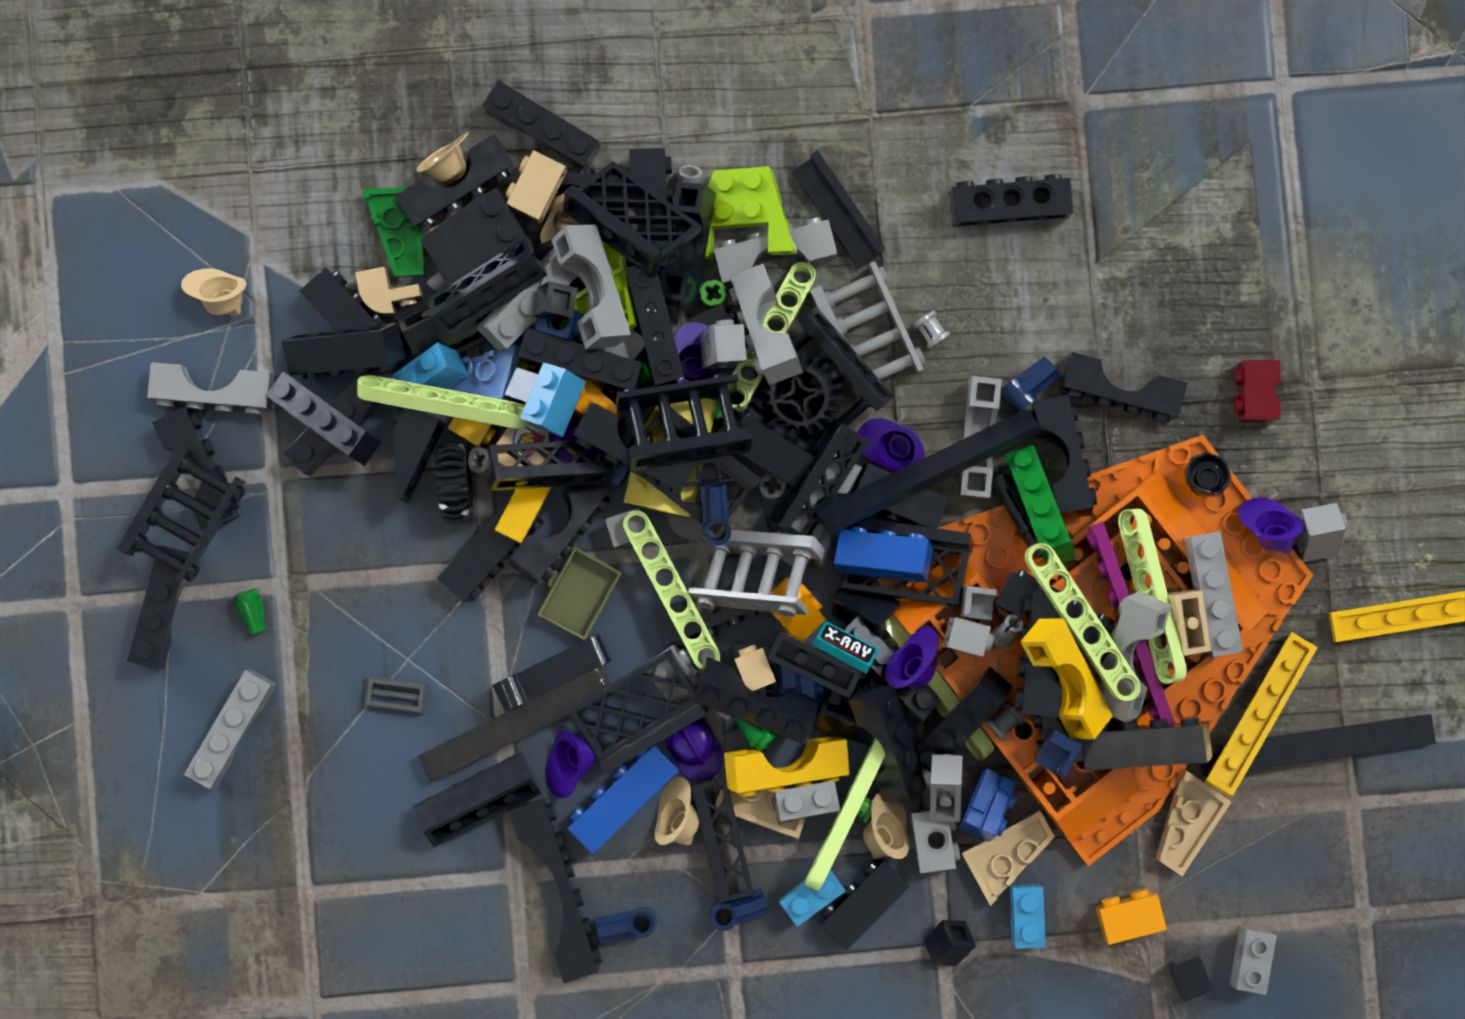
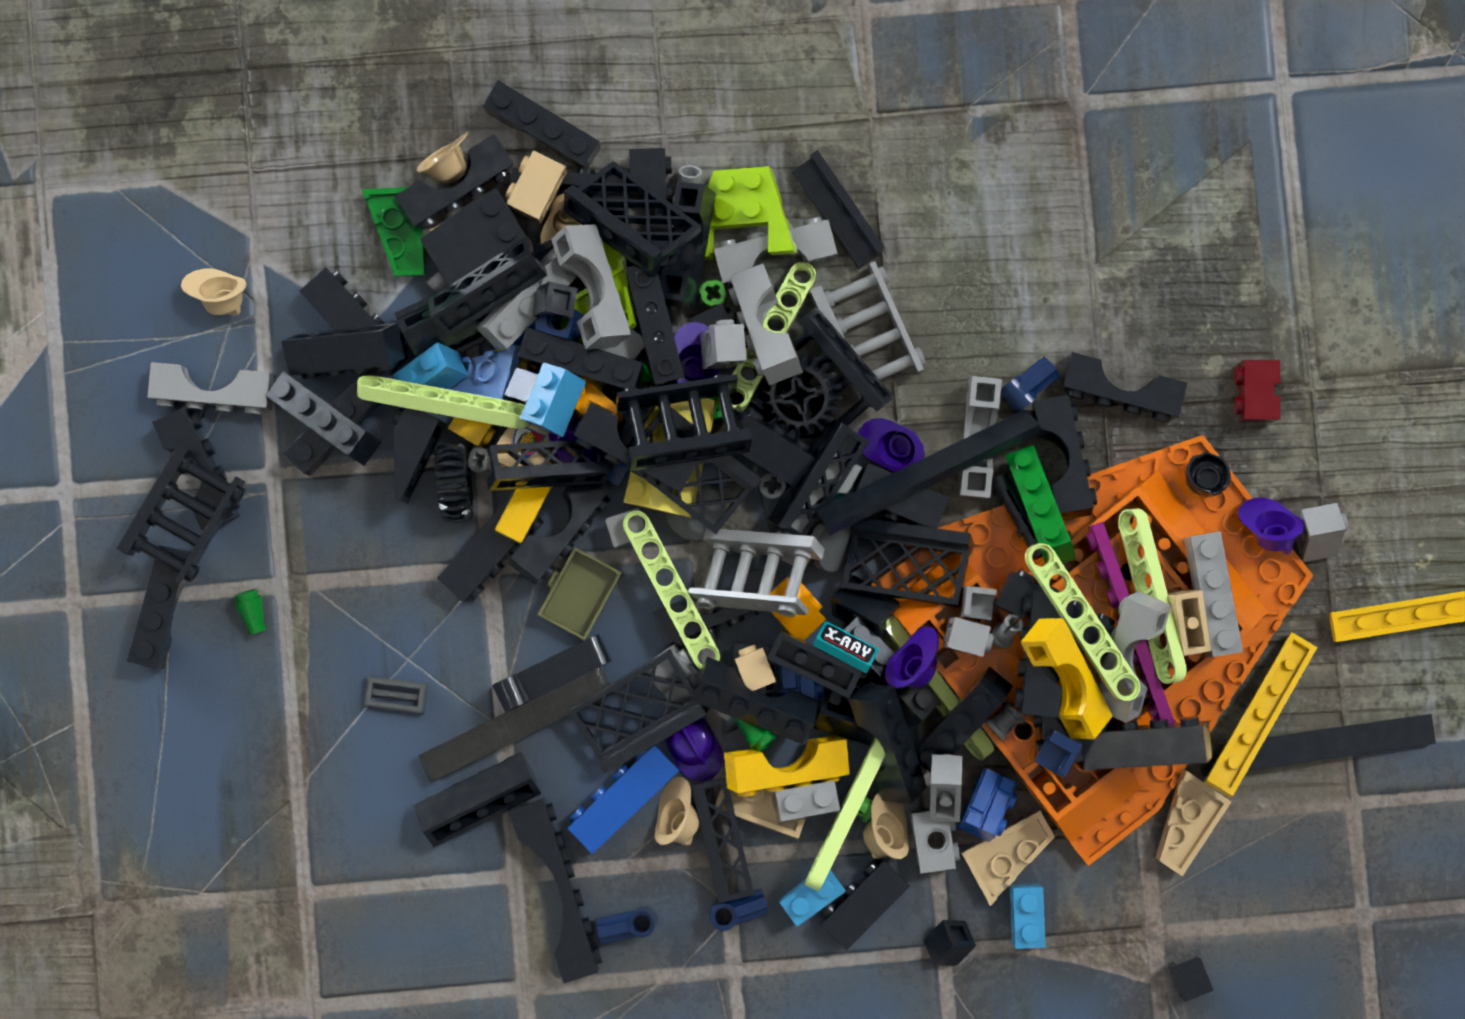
(228, 729): light grey arch -> none
(378, 294): tan brick -> none
(567, 762): dark purple piece -> none
(715, 510): dark blue piece -> none
(883, 555): blue brick -> none
(931, 329): light grey bush -> none
(966, 213): black brick -> none
(1130, 916): light orange brick -> none
(1253, 960): light grey brick -> none

